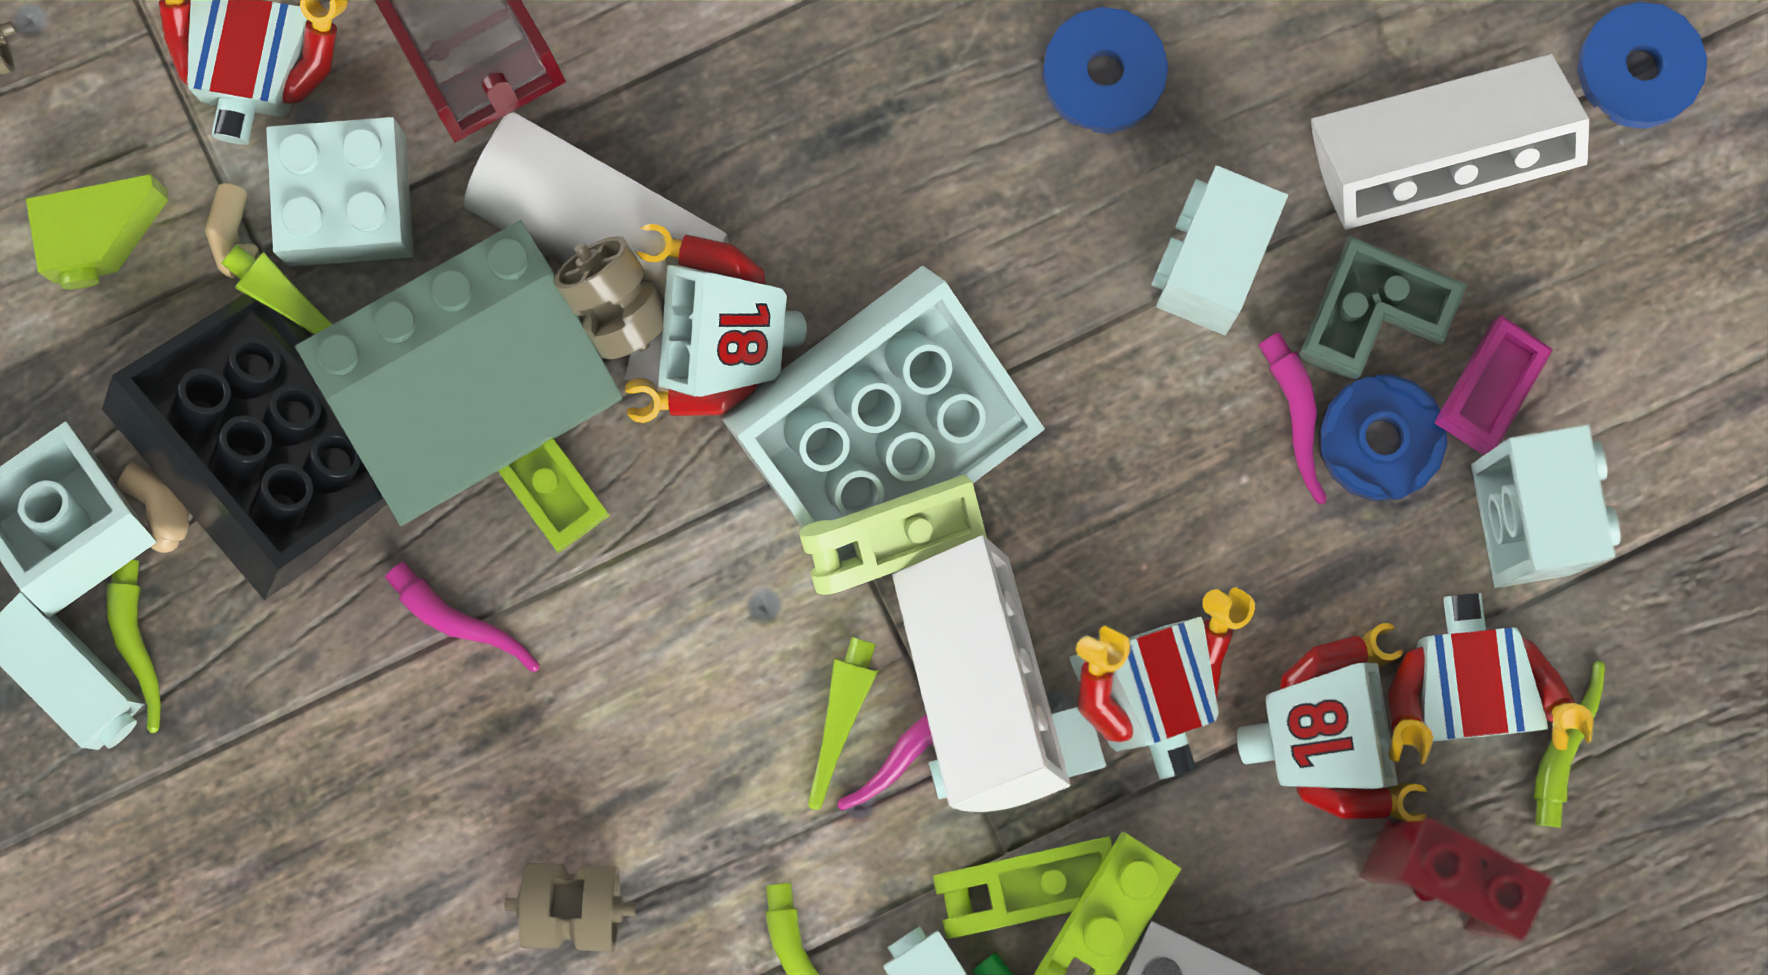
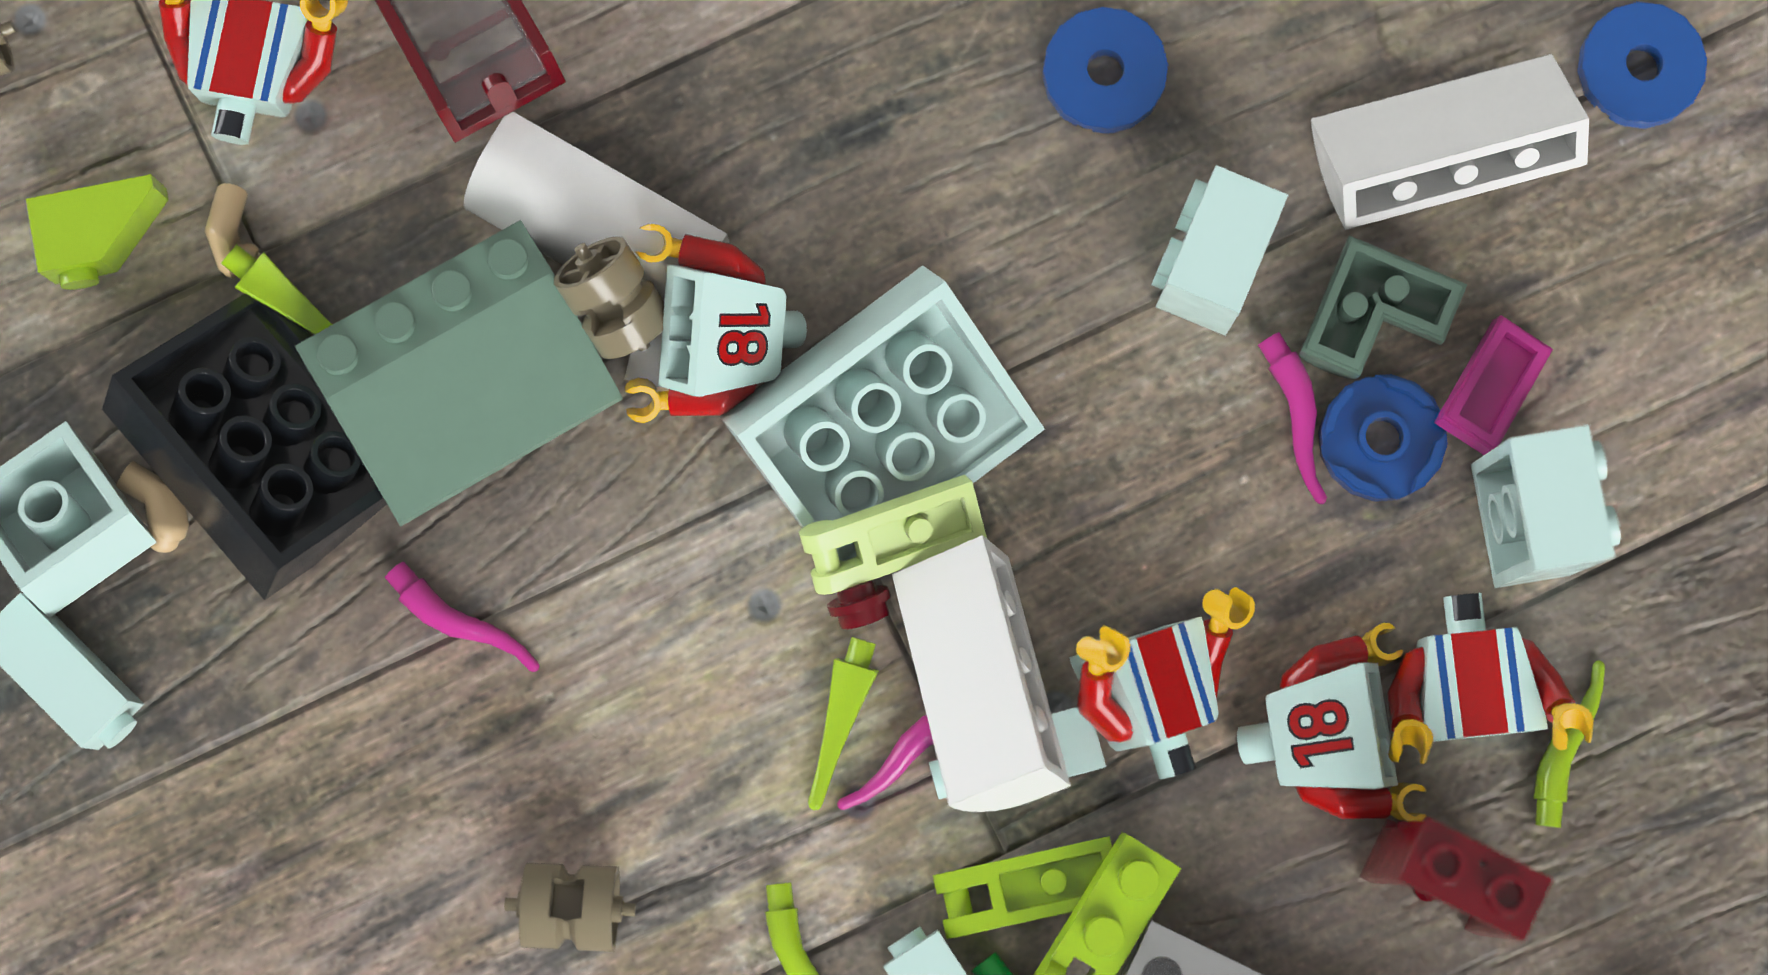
(122, 617): lime animal -> none
(339, 192): light aqua brick -> none
(554, 494): lime plate -> none
(860, 605): none -> dark red plate

